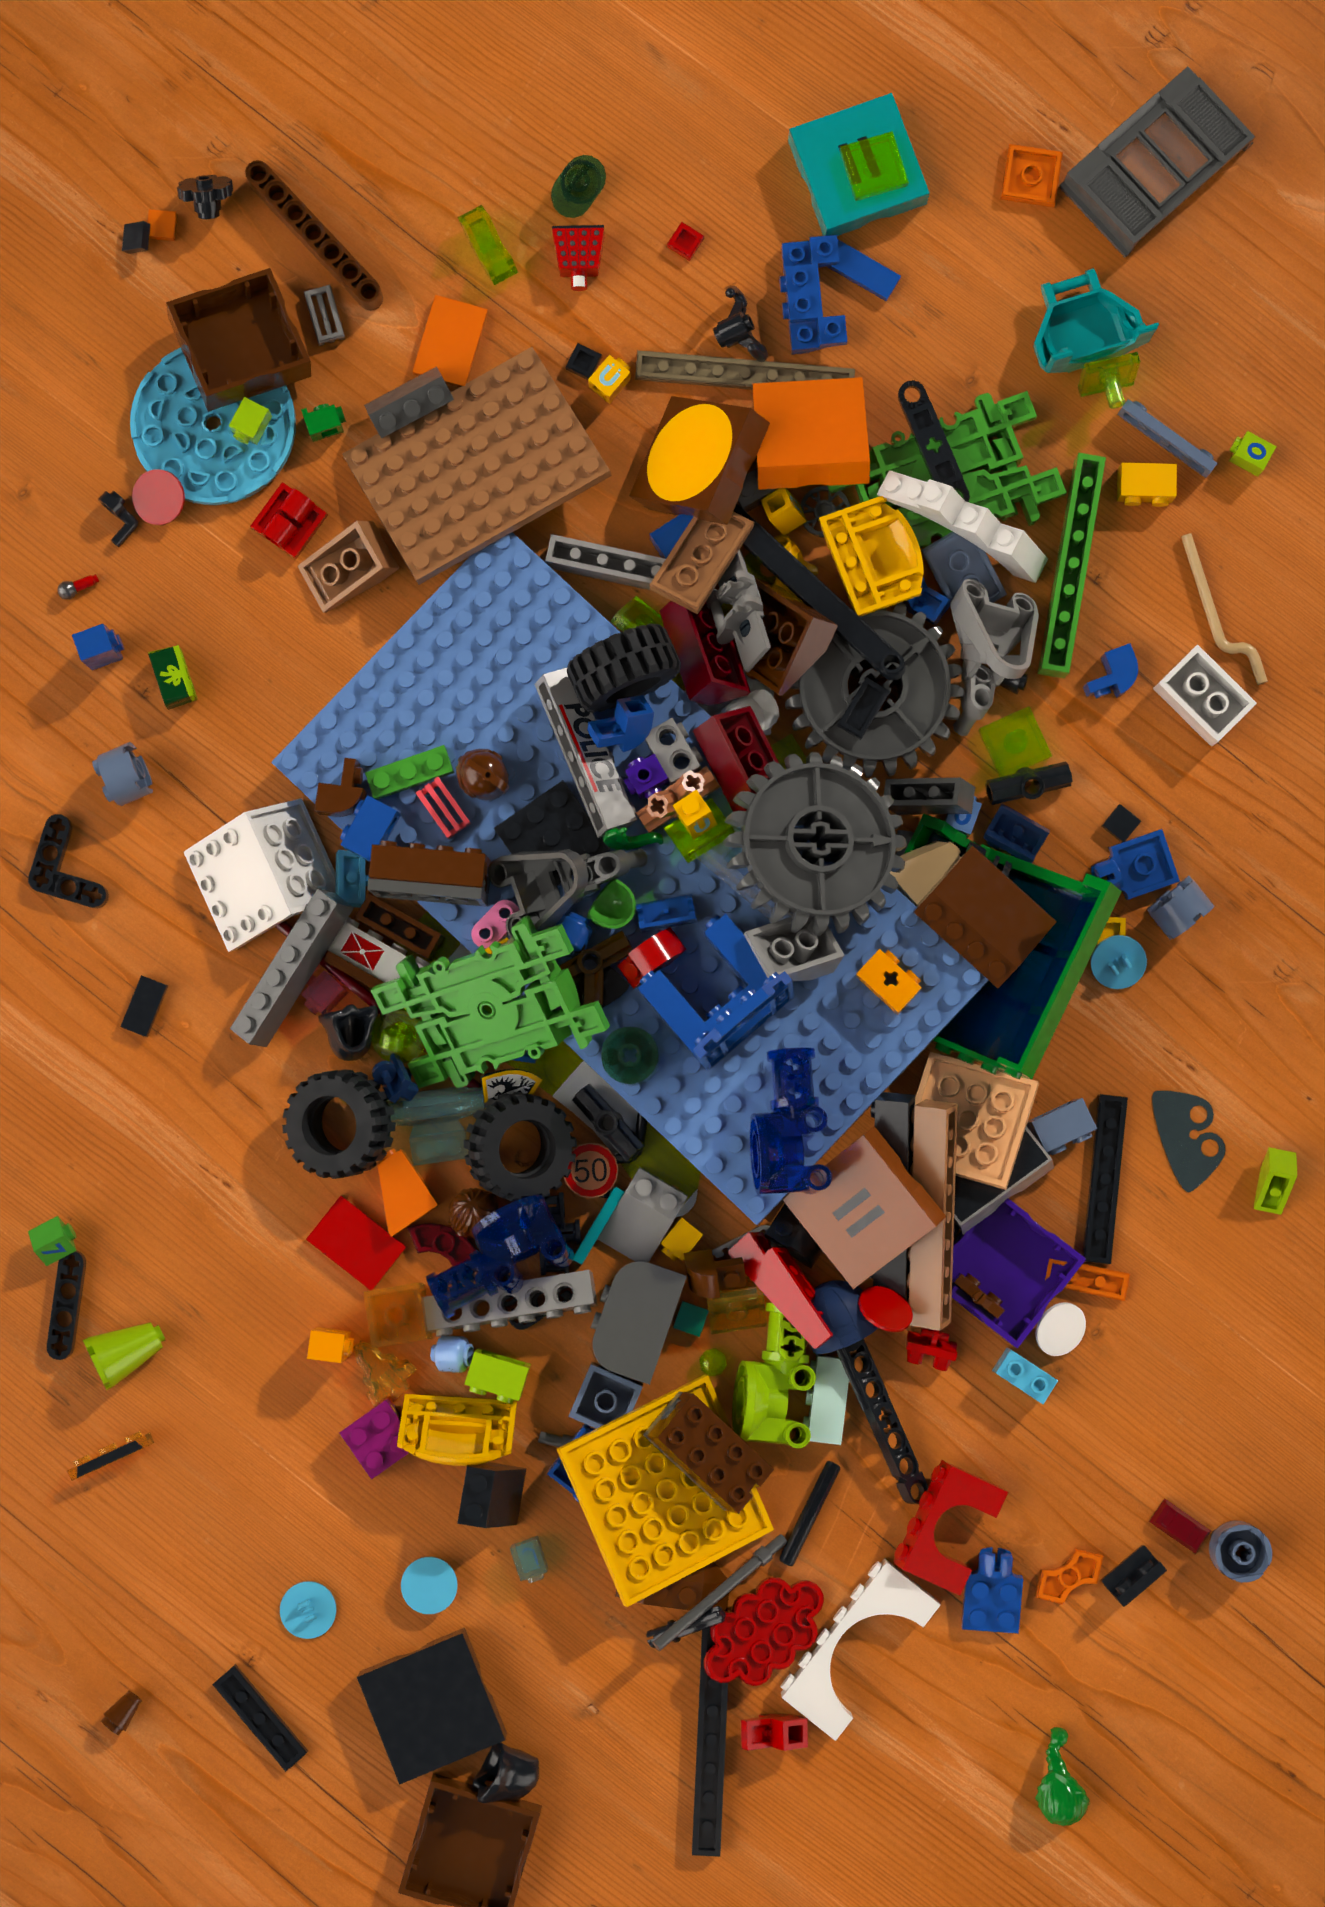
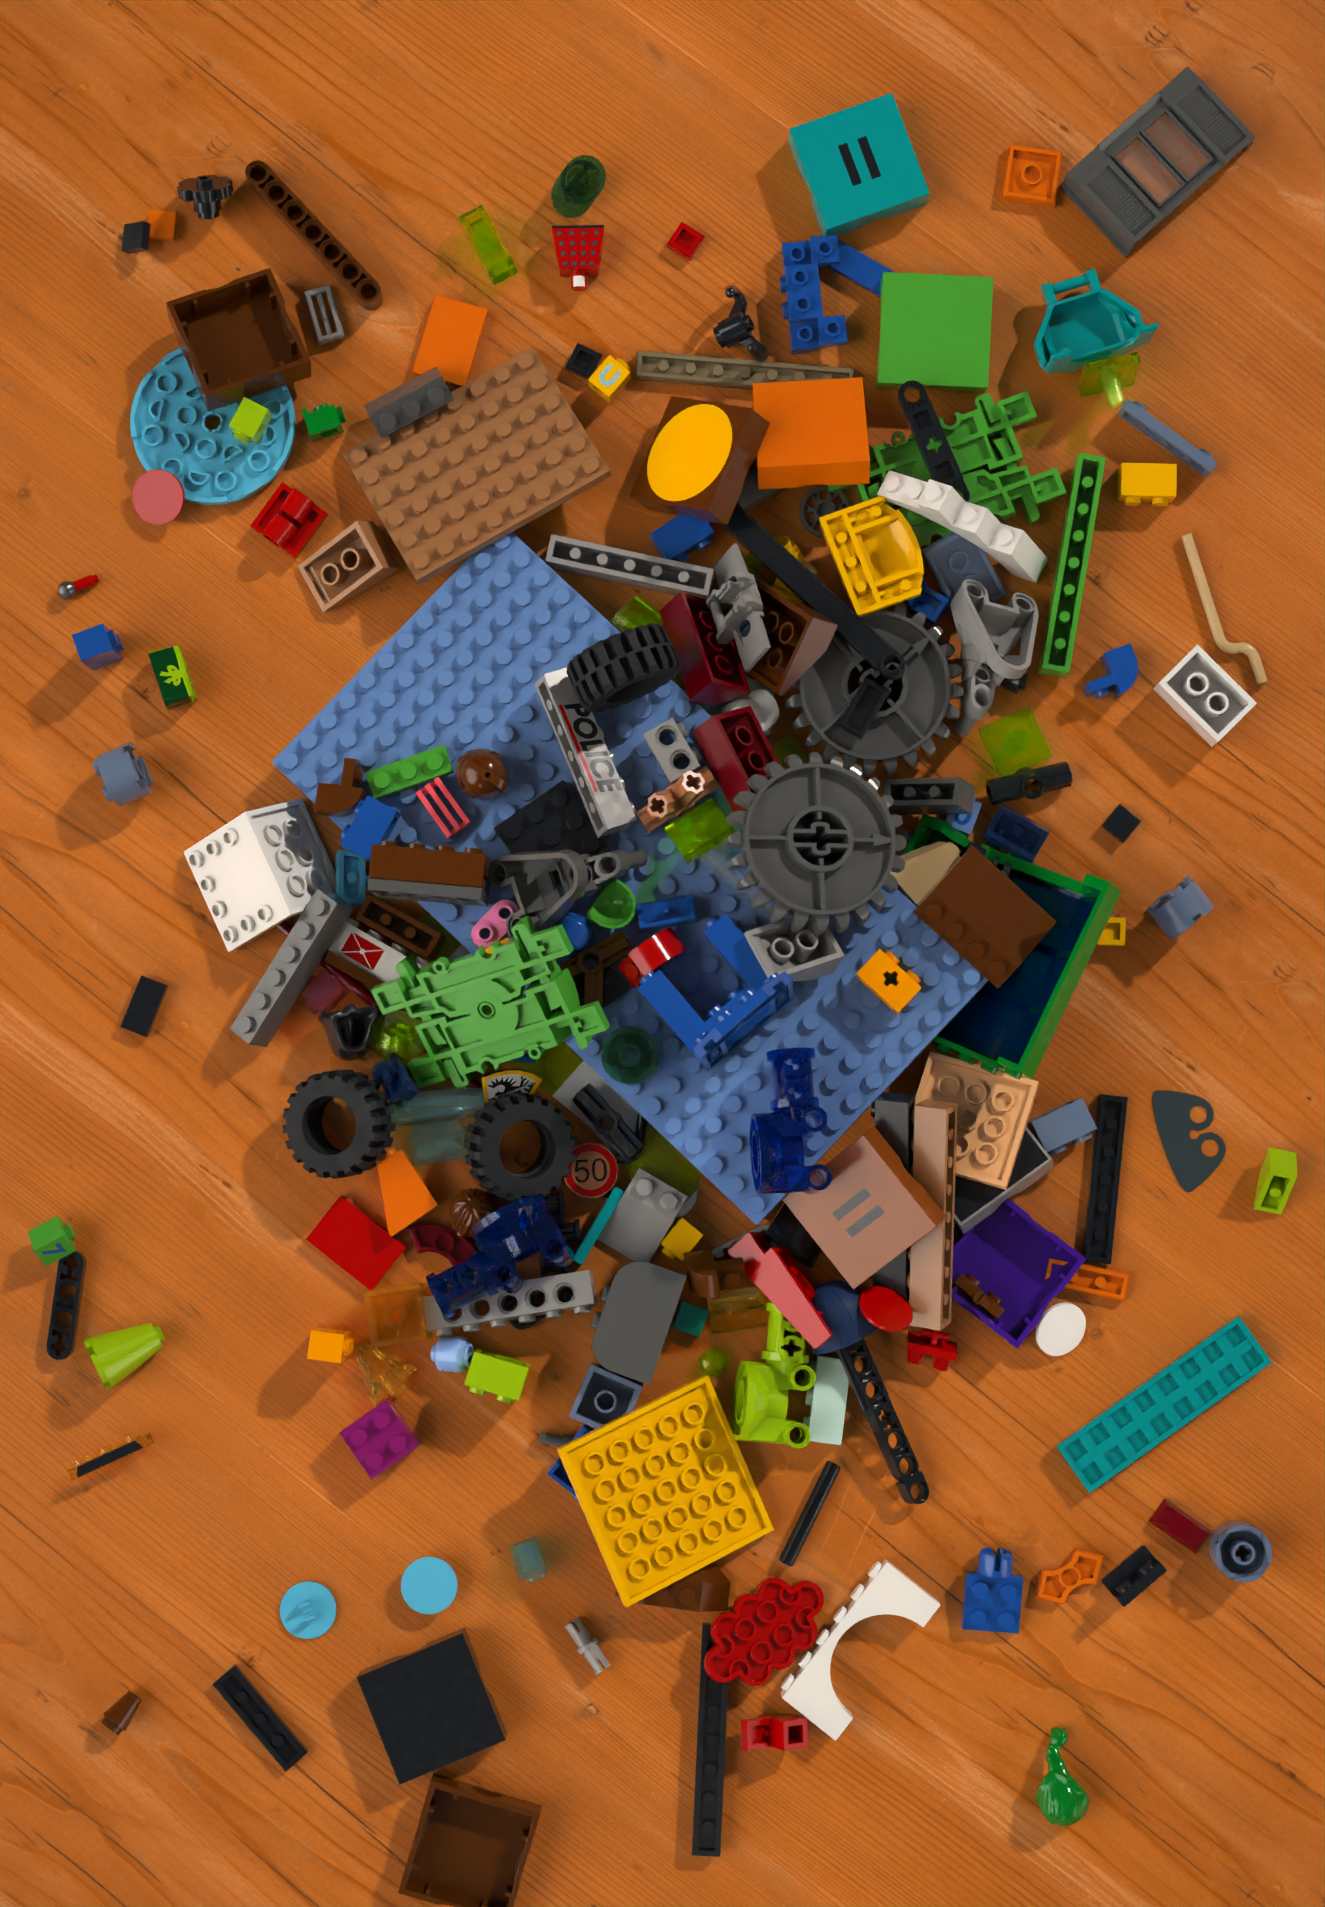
(56, 877): black beam -> none
(114, 503): black plate -> none
(456, 1429): yellow slope -> none
(491, 1495): black slope -> none
(511, 1770): black piece -> none
(587, 1645): none -> light grey pin
(618, 839): green piece -> none
(628, 727): blue brick -> none
(641, 768): dark purple brick -> none
(695, 814): yellow brick -> none
(700, 560): medium nougat tile -> none
(708, 1451): reddish brown piece -> none
(708, 1619): black axle -> none
(761, 1558): dark grey bar -> none
(783, 510): yellow brick -> none
(874, 166): clear neon green tile -> none
(934, 331): none -> bright green tile
(948, 1488): red arch -> none
(1025, 1375): medium azure brick -> none
(1118, 962): medium azure piece -> none
(1139, 865): blue plate -> none
(1163, 1404): none -> teal plate
(1251, 453): lime brick -> none

